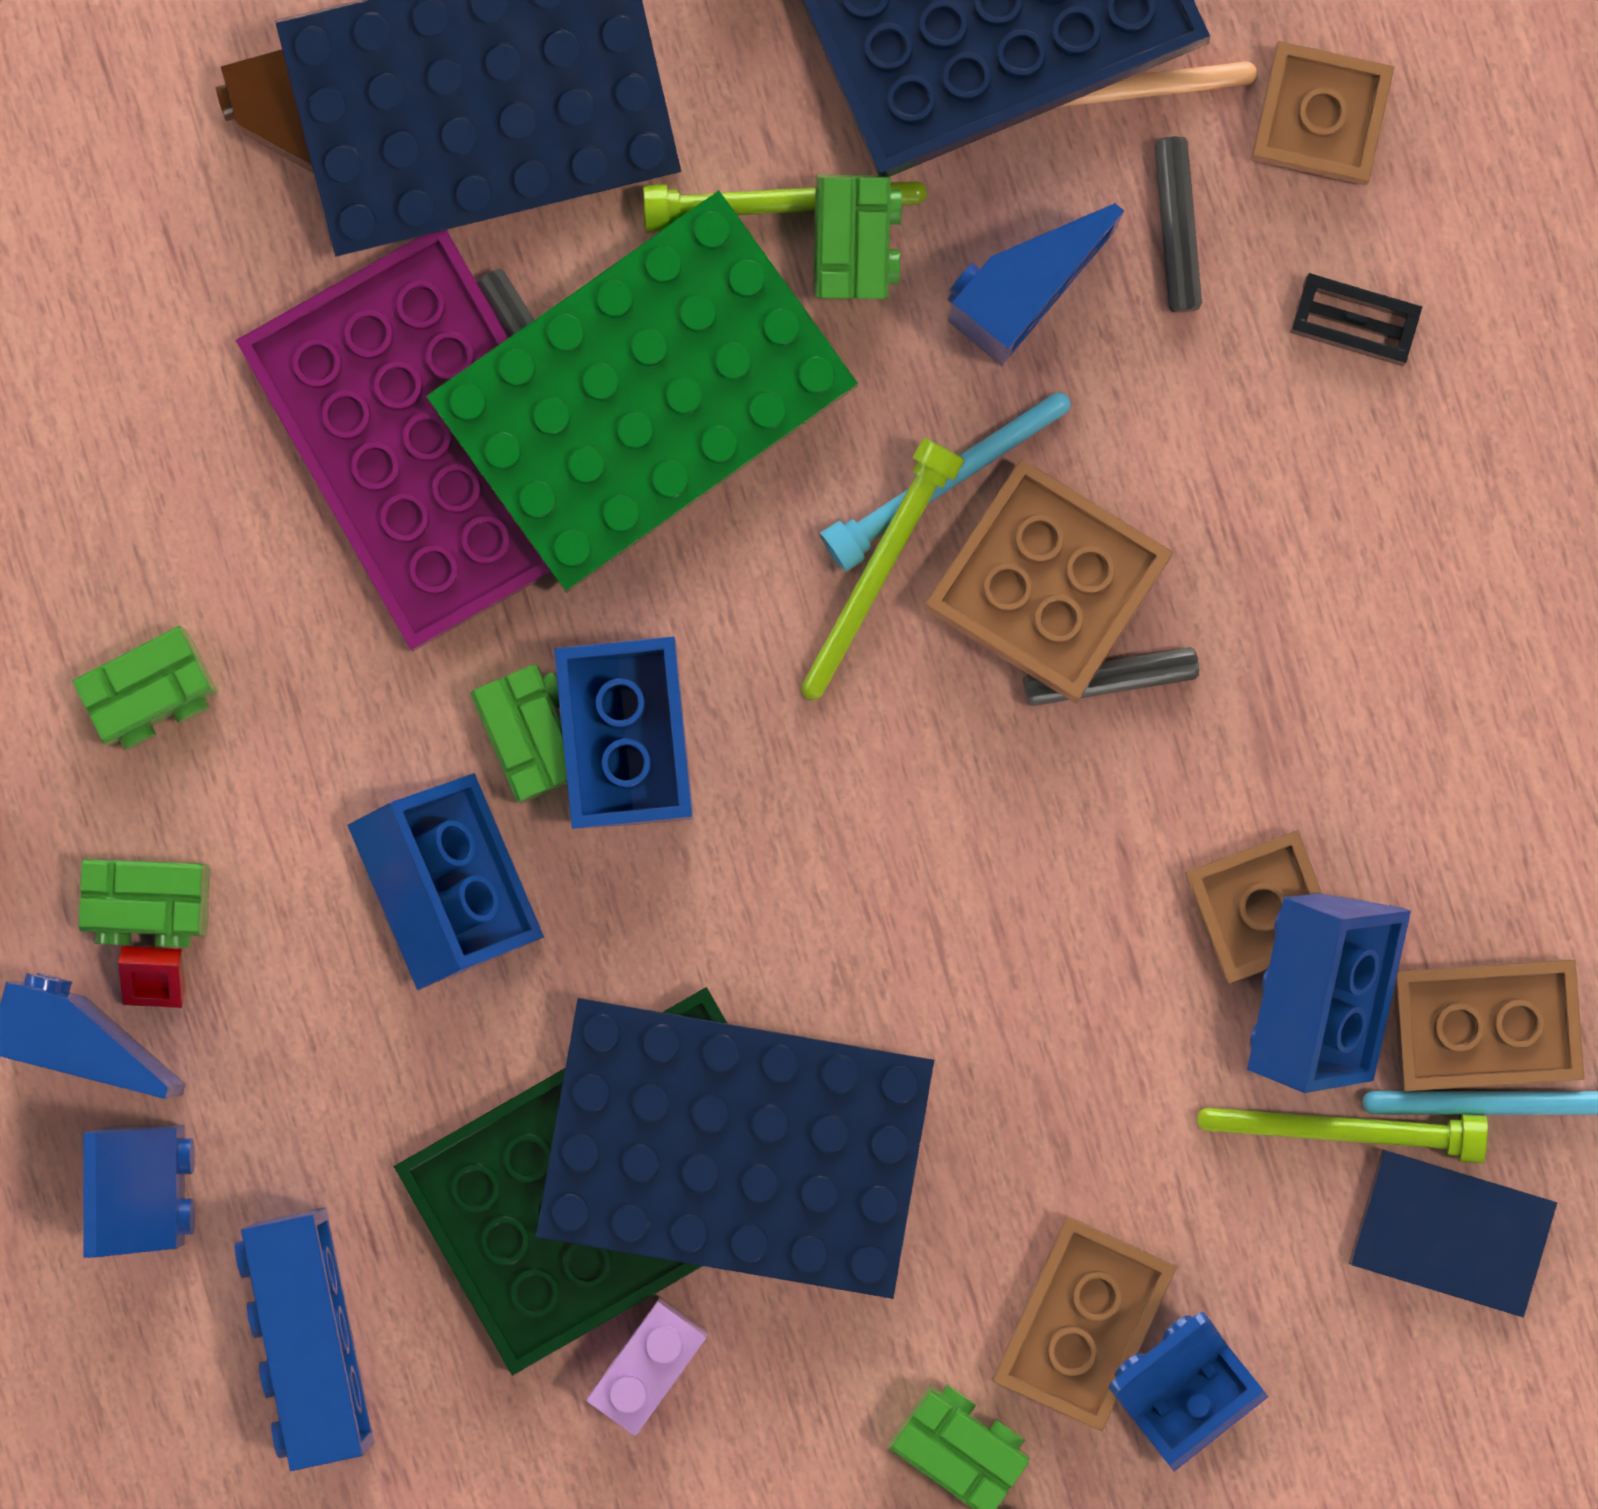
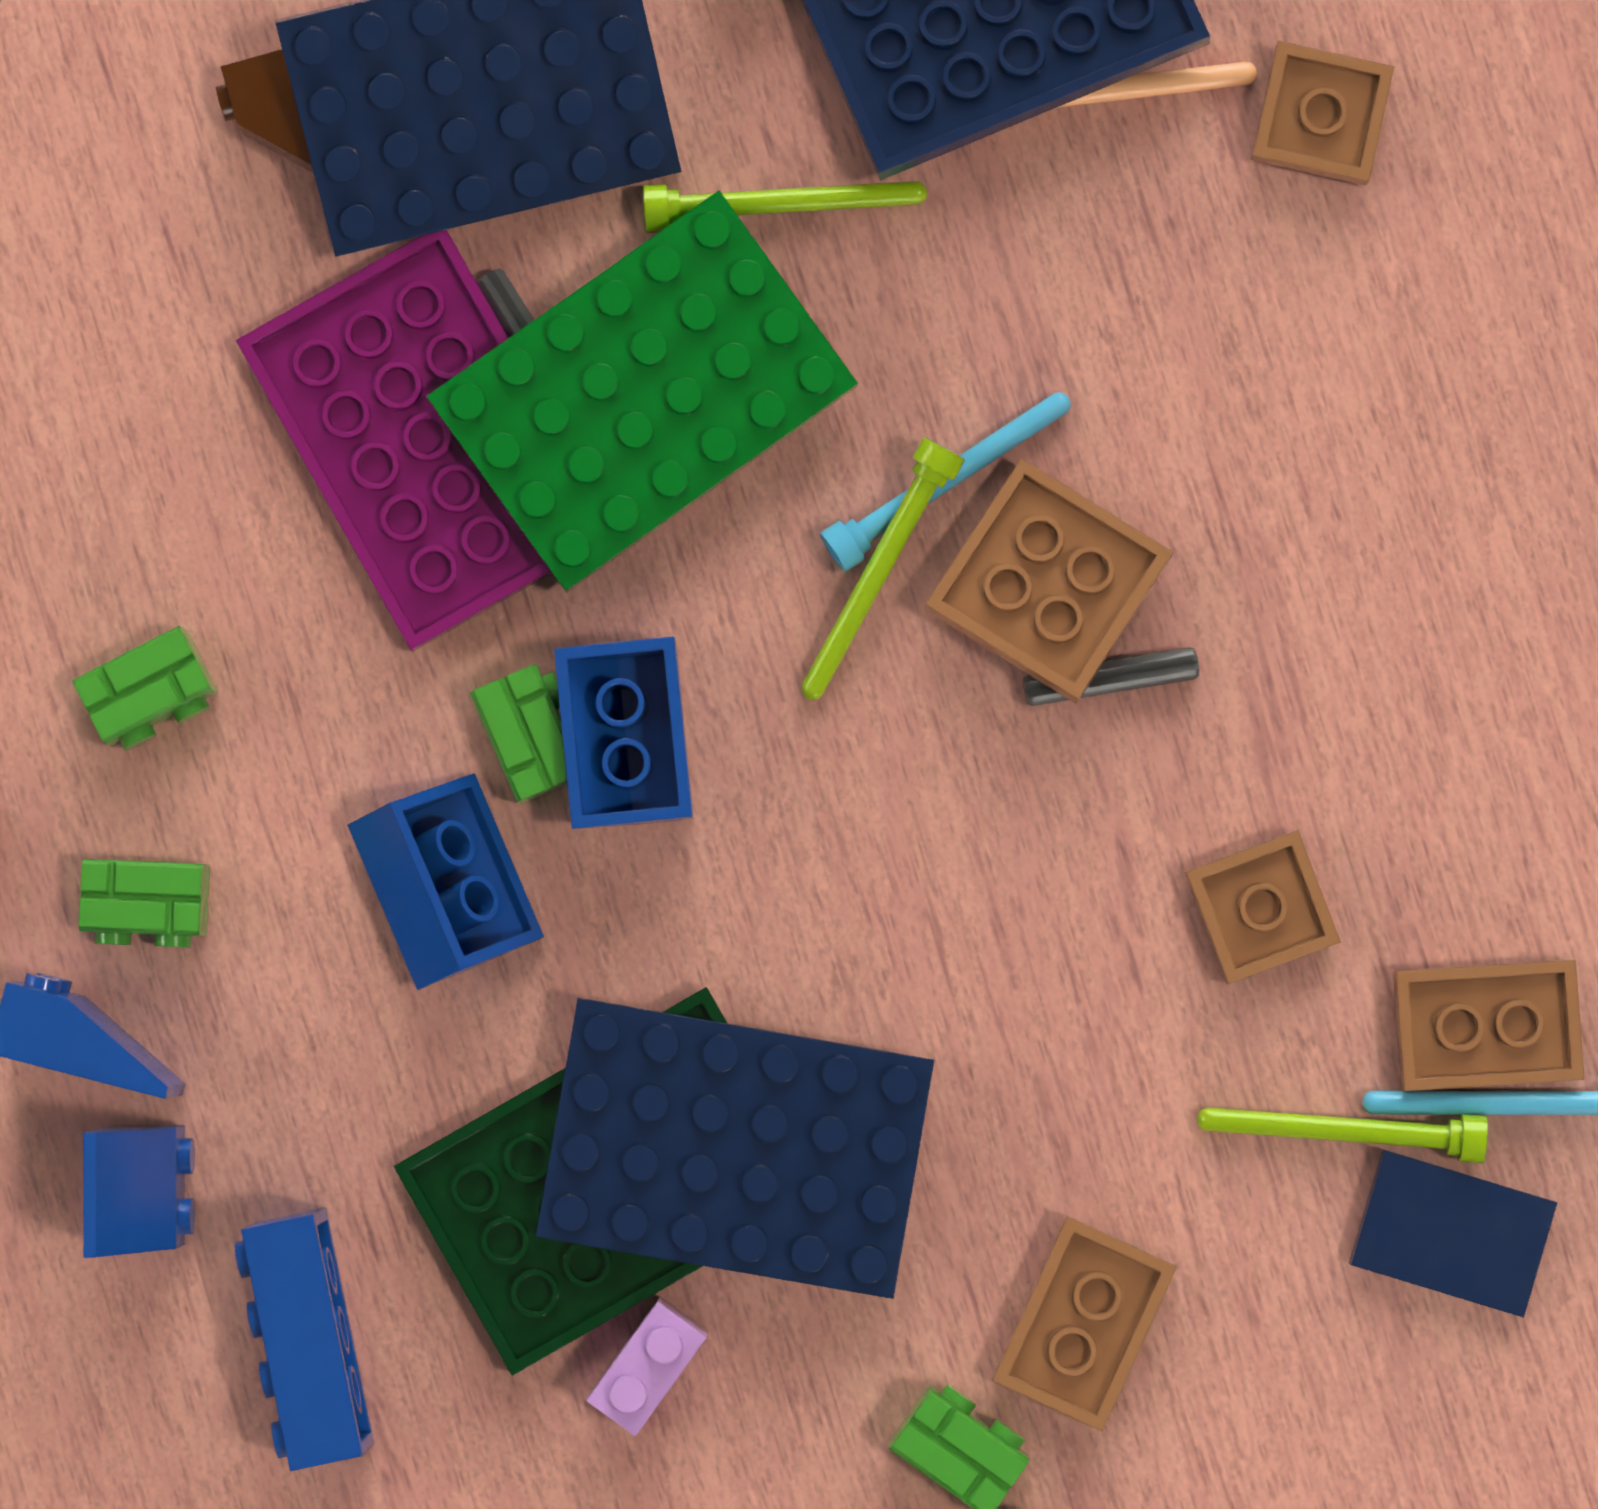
(151, 976): red plate -> none
(854, 236): bright green brick -> none
(1021, 284): blue slope -> none
(1178, 224): dark grey axle -> none
(1186, 1389): blue bracket -> none
(1306, 306): black tile -> none
(1327, 991): blue slope -> none

